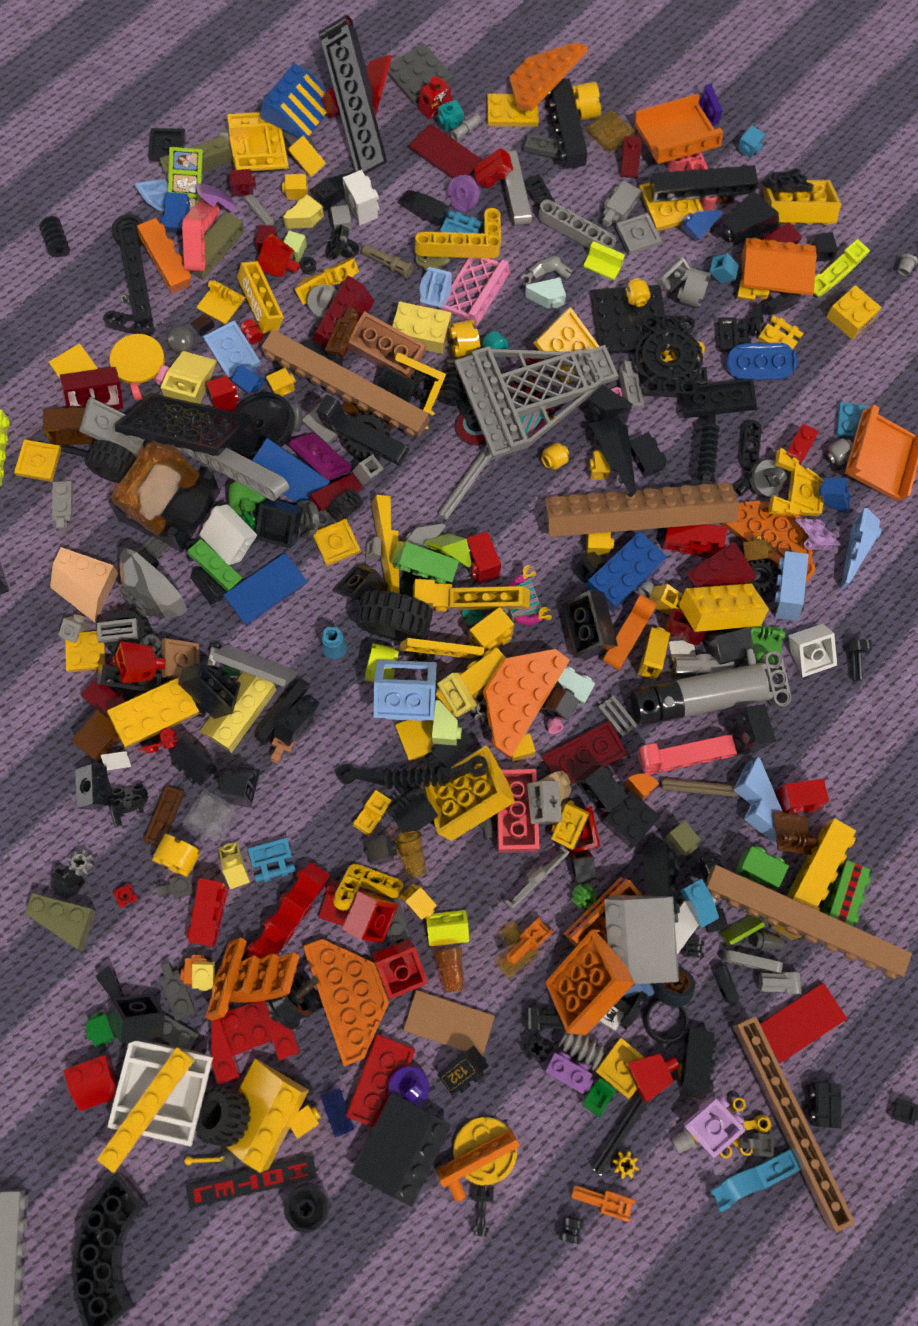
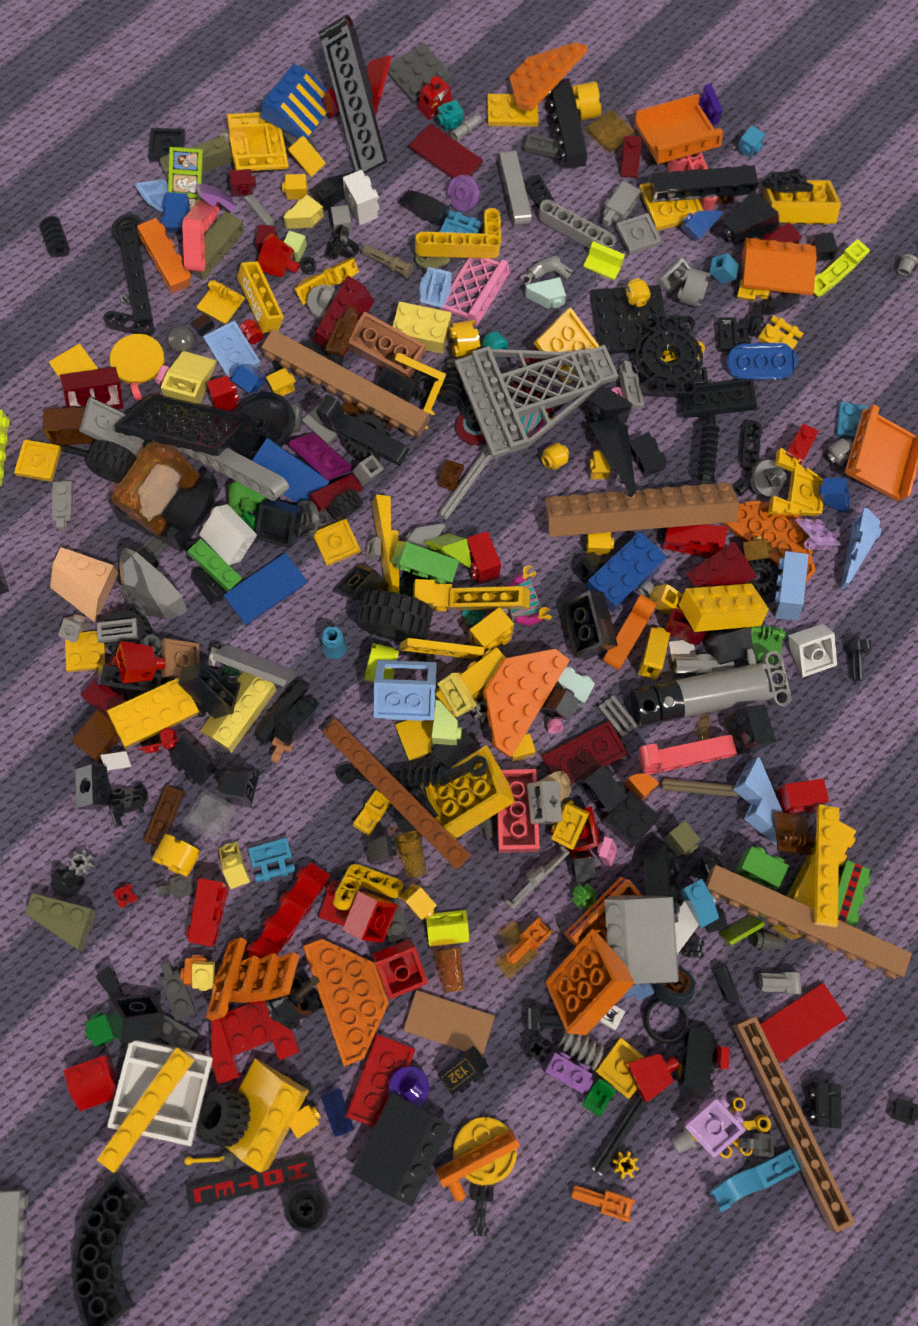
(397, 794): none -> dark orange plate
(450, 475): none -> reddish brown bracket
(493, 168): red brick -> none
(574, 1225): black wheel -> none
(607, 851): none -> bright pink plate
(630, 1008): black tile -> none
(704, 727): none -> clear yellow bar
(721, 1057): none -> red tile
(752, 961): light grey beam -> none
(826, 866): none -> yellow plate
(853, 312): yellow brick -> none

